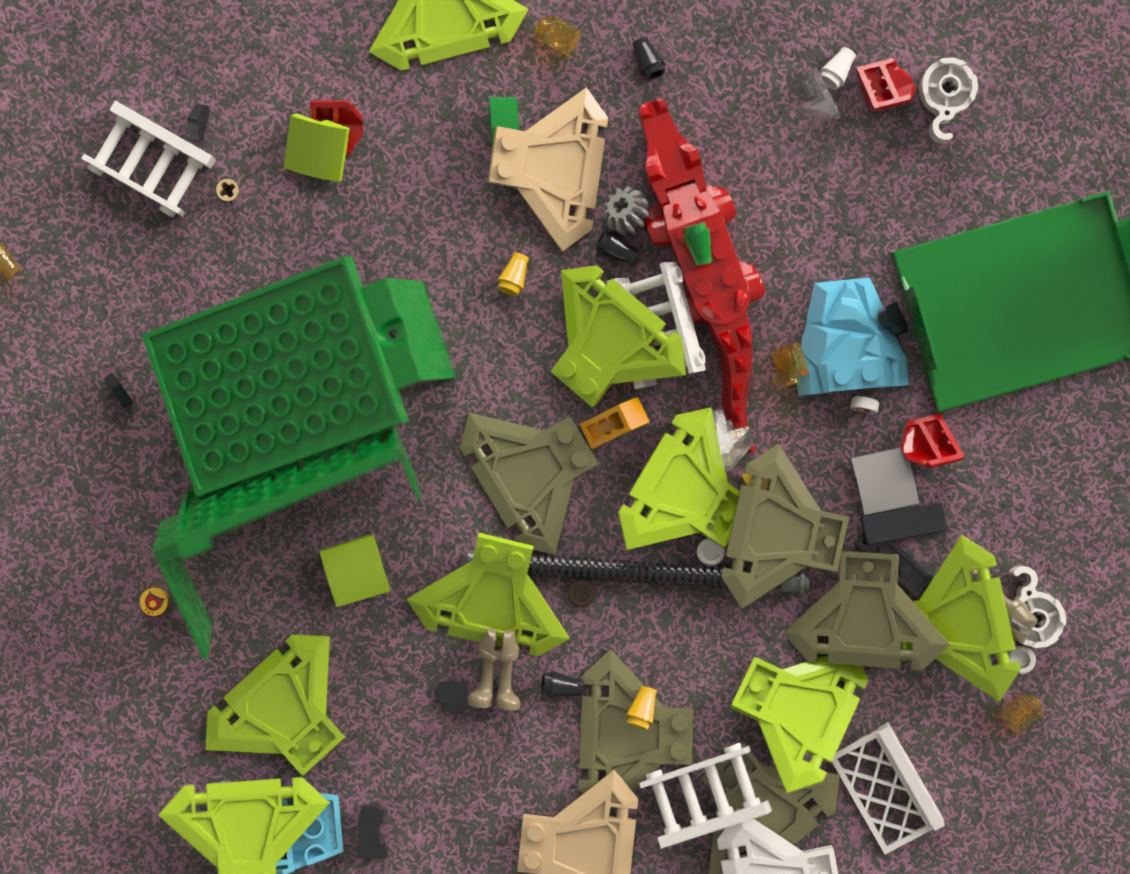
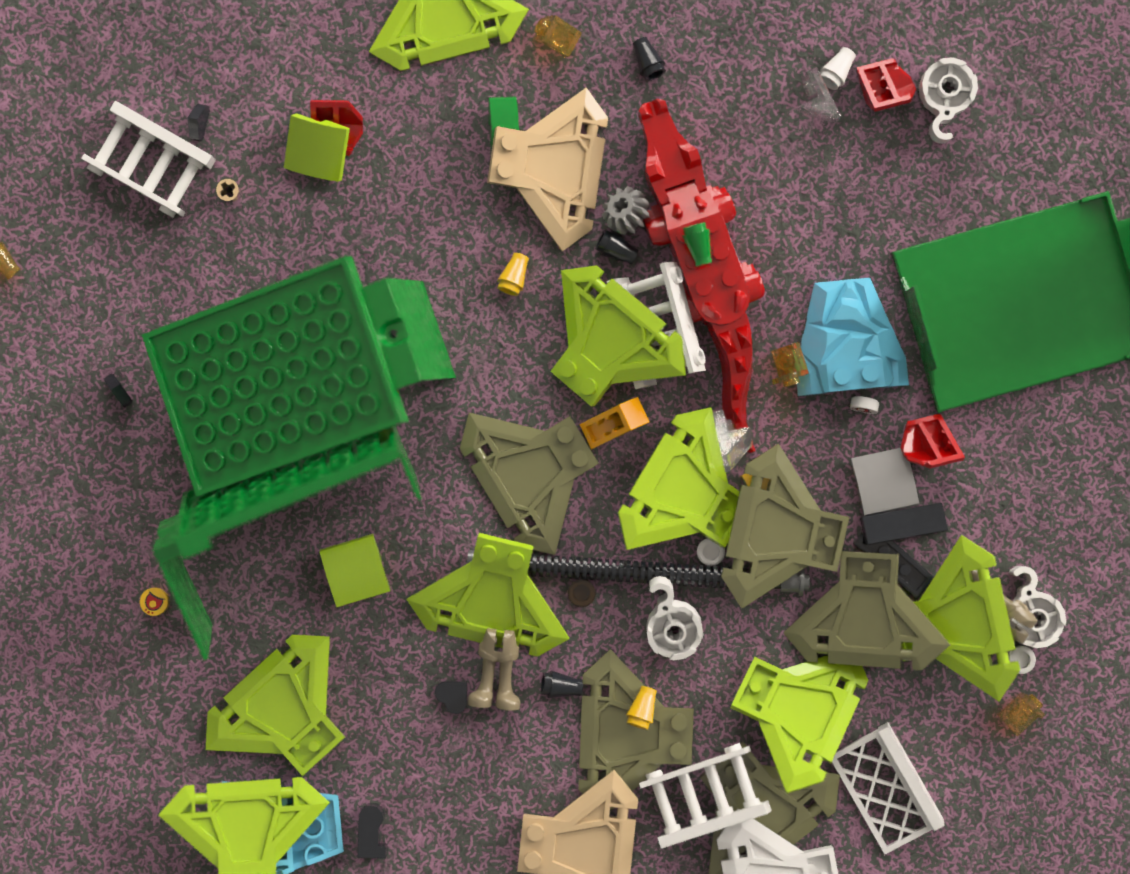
(669, 614): none -> white piece
(893, 319): black tile -> none

